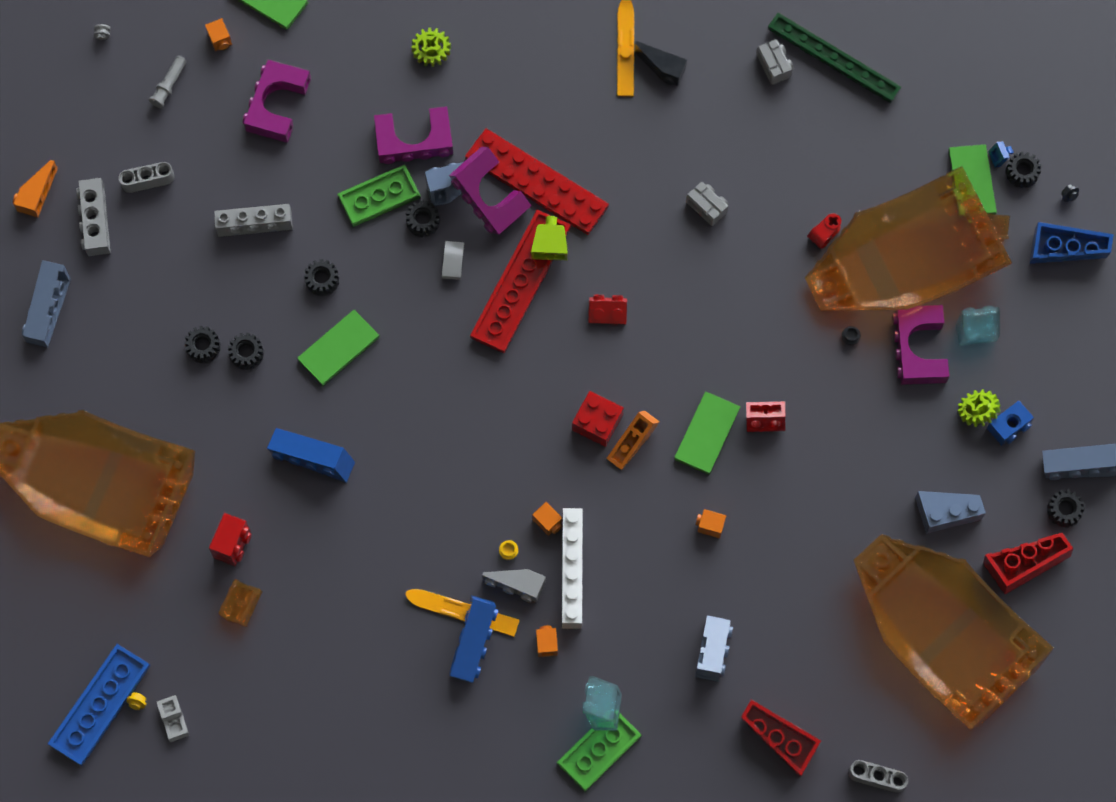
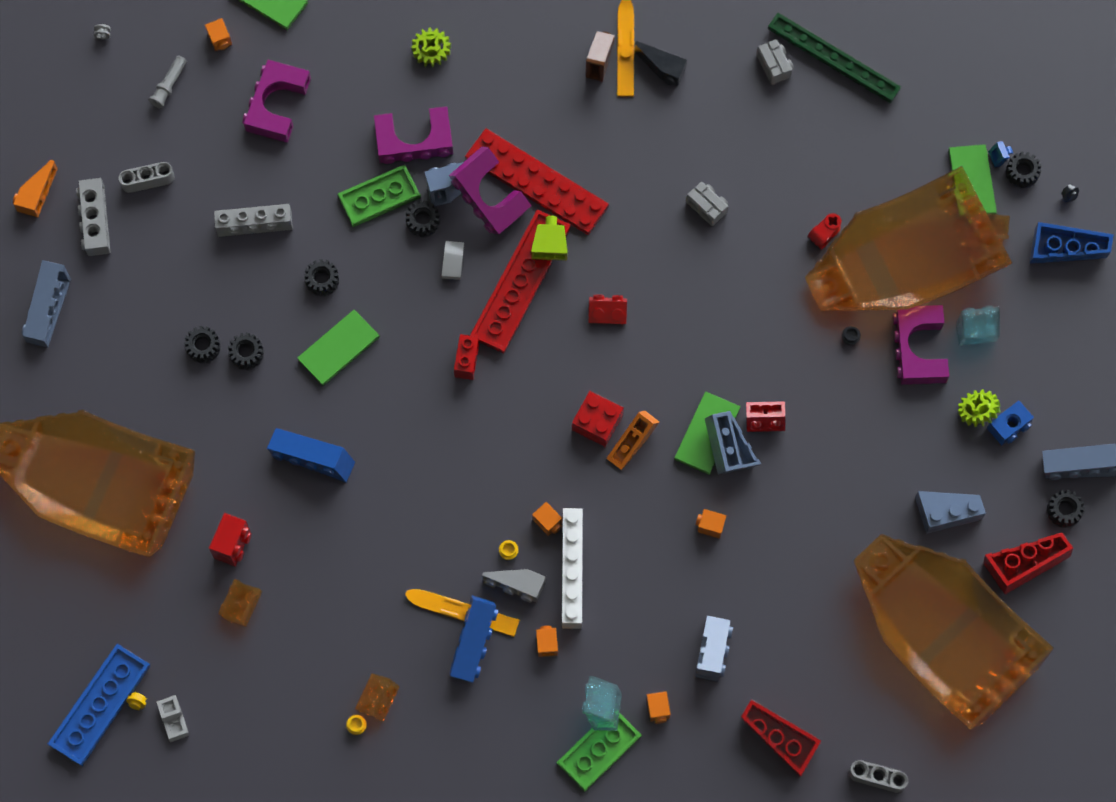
(356, 725): none -> yellow plate
(377, 697): none -> clear orange bracket
(466, 357): none -> red brick
(599, 56): none -> slope
(658, 707): none -> orange brick
(728, 444): none -> sand blue wedge

